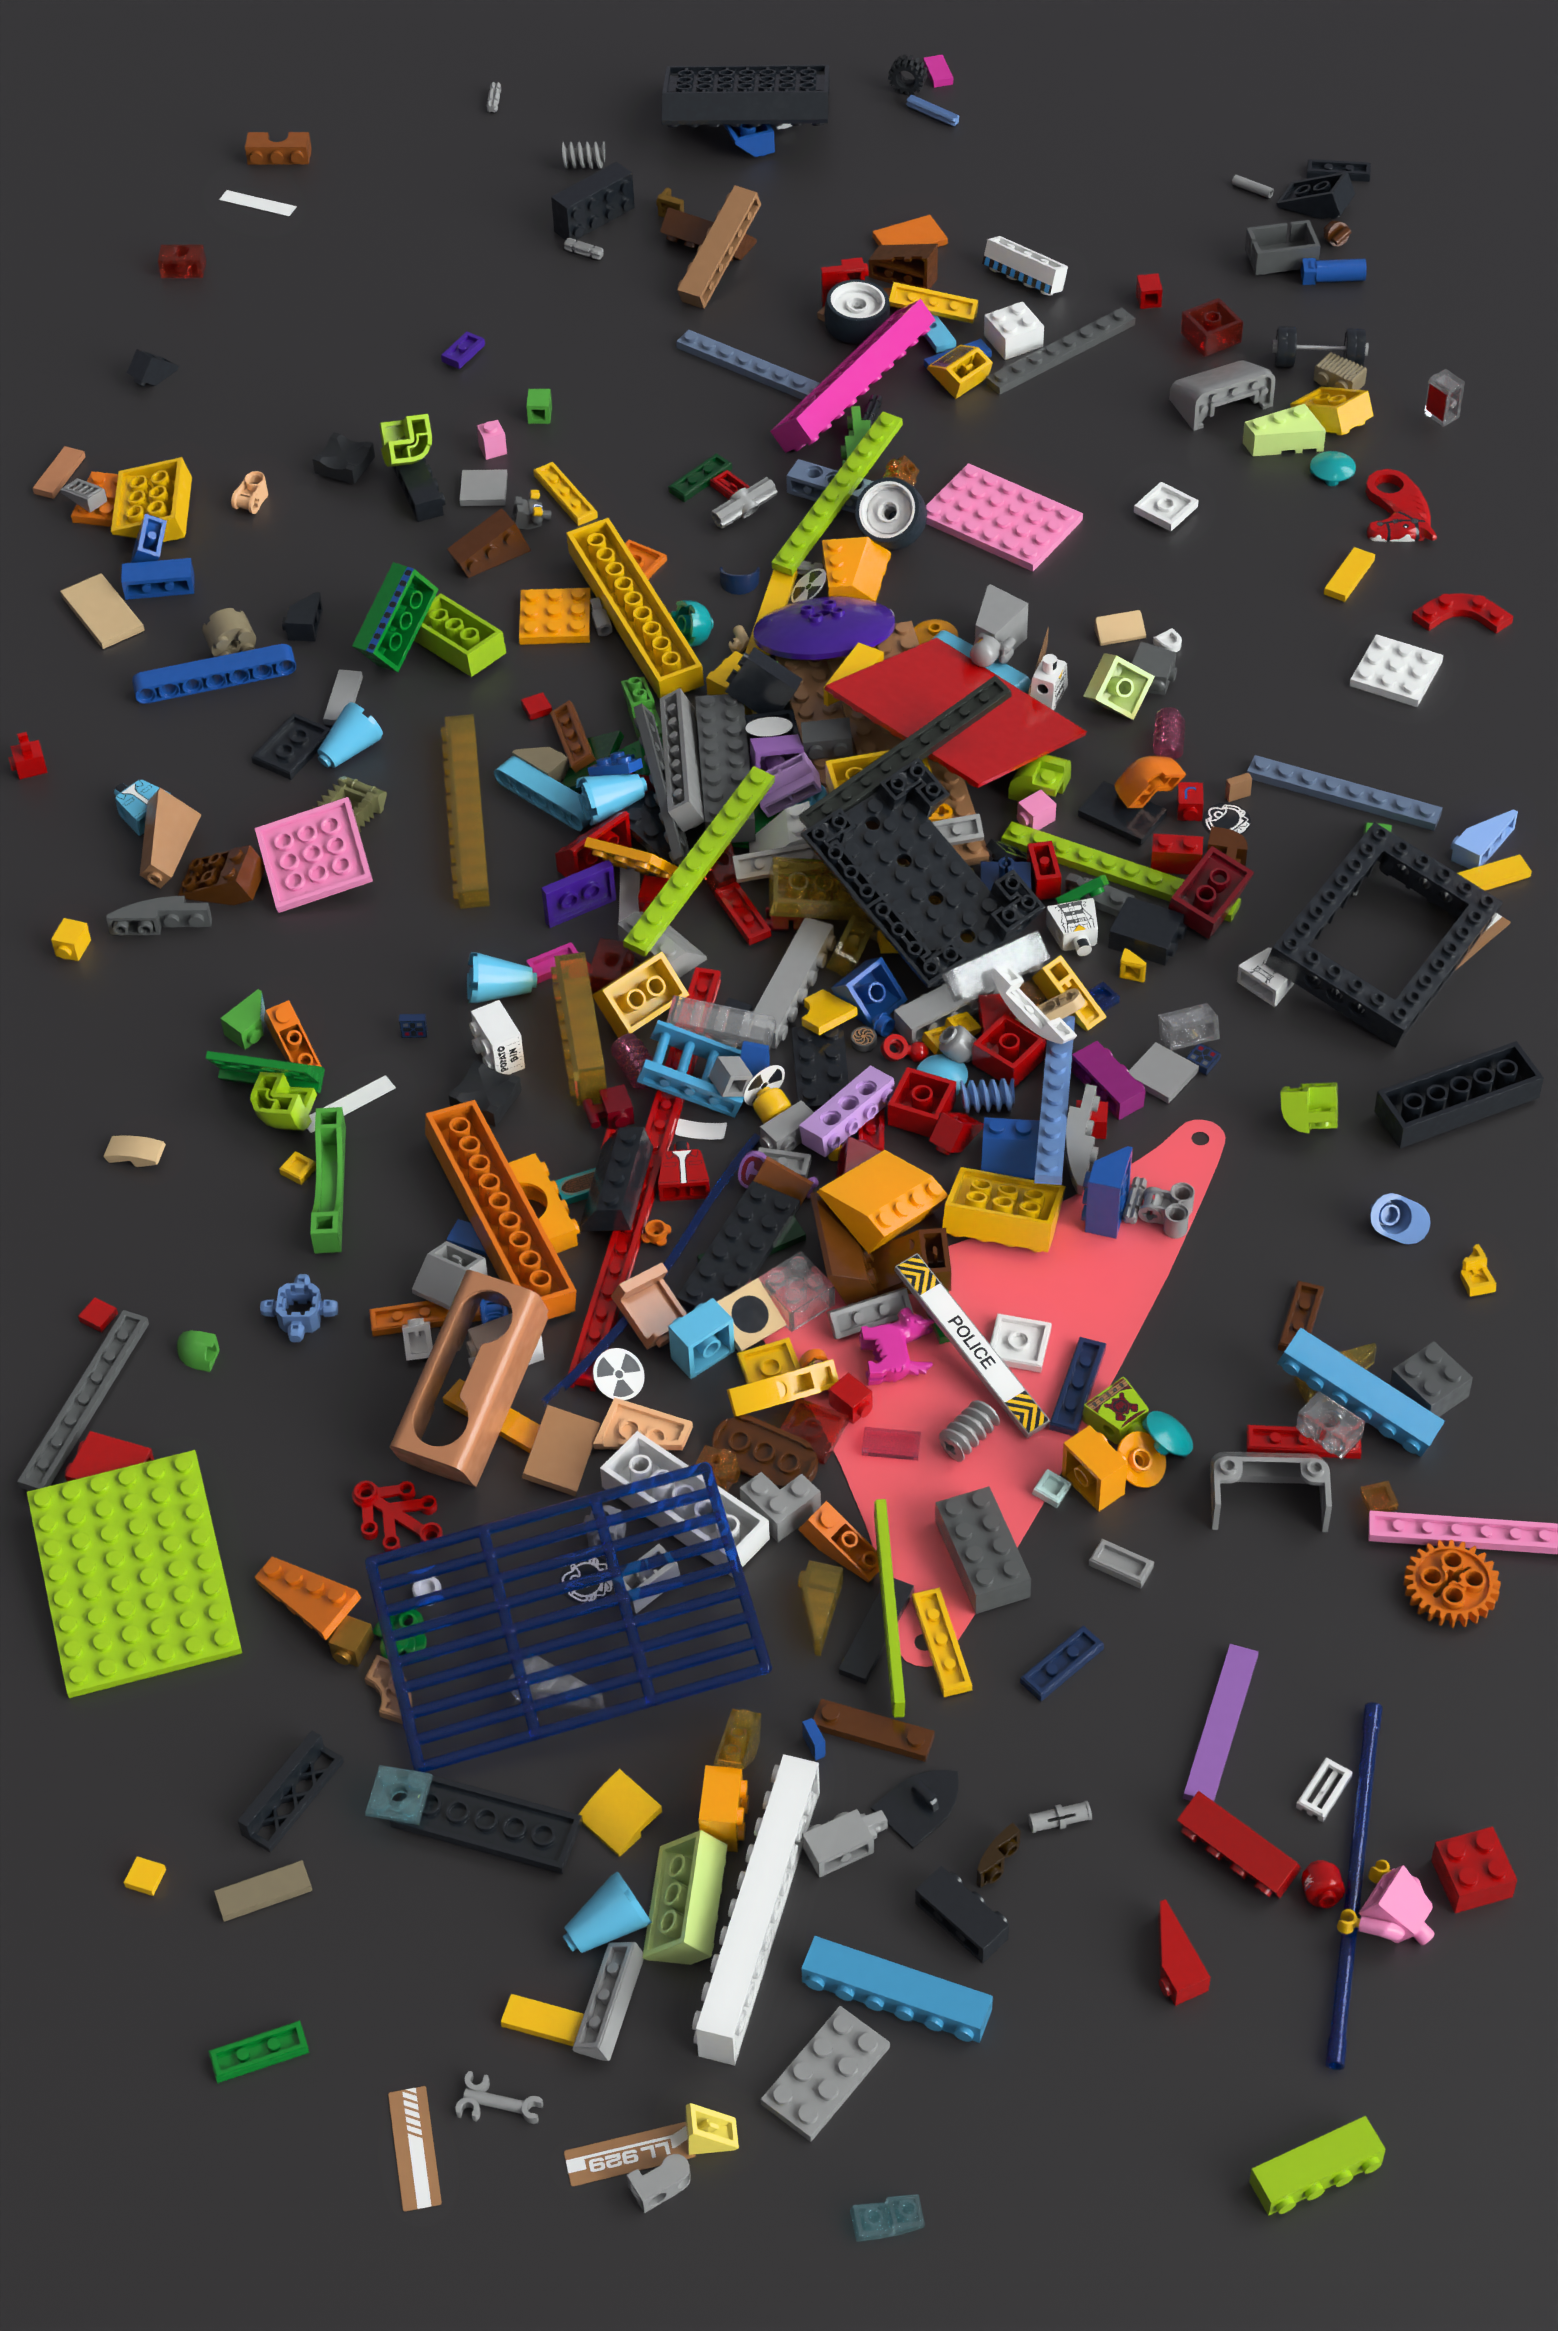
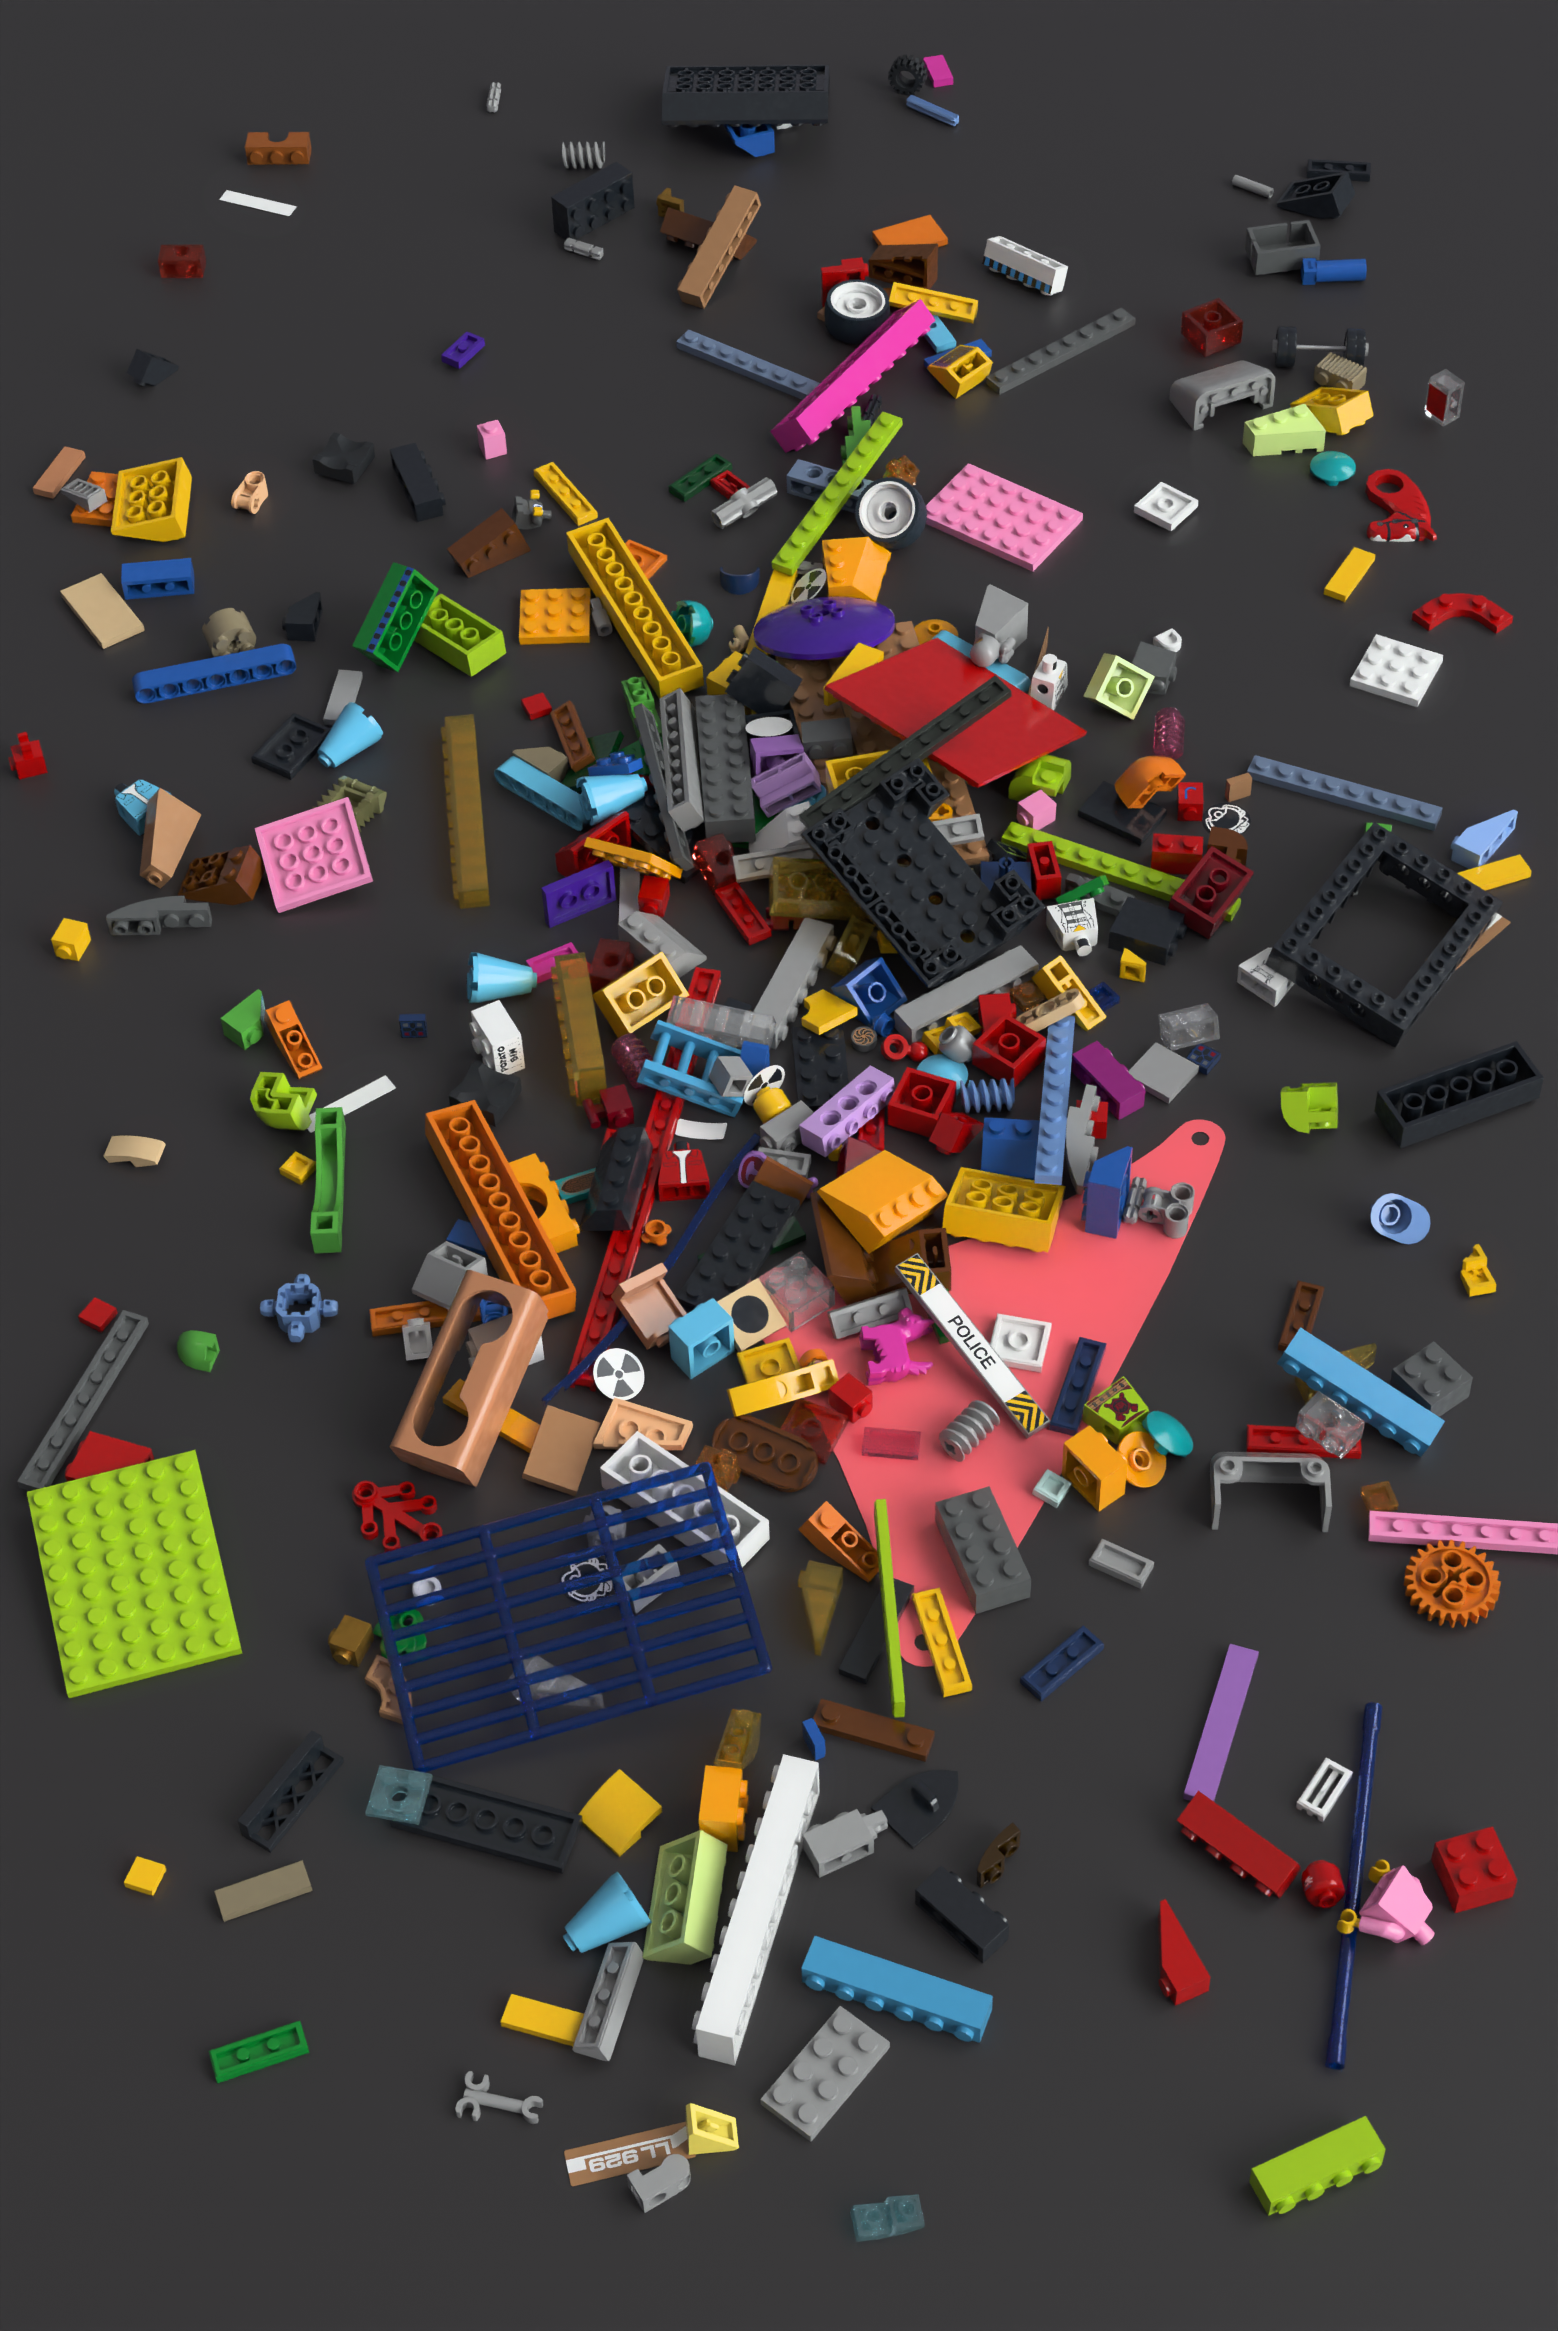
(149, 539): blue slope -> none
(247, 1069): green fence -> none
(310, 1596): orange wing -> none
(405, 440): lime brick -> none
(414, 2148): medium nougat sticker -> none
(483, 487): light grey tile -> none
(539, 406): bright green brick -> none
(698, 861): lime plate -> none
(783, 1507): light grey brick -> none
(976, 974): clear brick -> none
(1013, 330): white brick -> none
(1025, 1010): white slope -> none
(1080, 1812): light grey pin -> none
(1119, 627): tan slope -> none
(1149, 291): red brick -> none
(1336, 233): reddish brown piece -> none

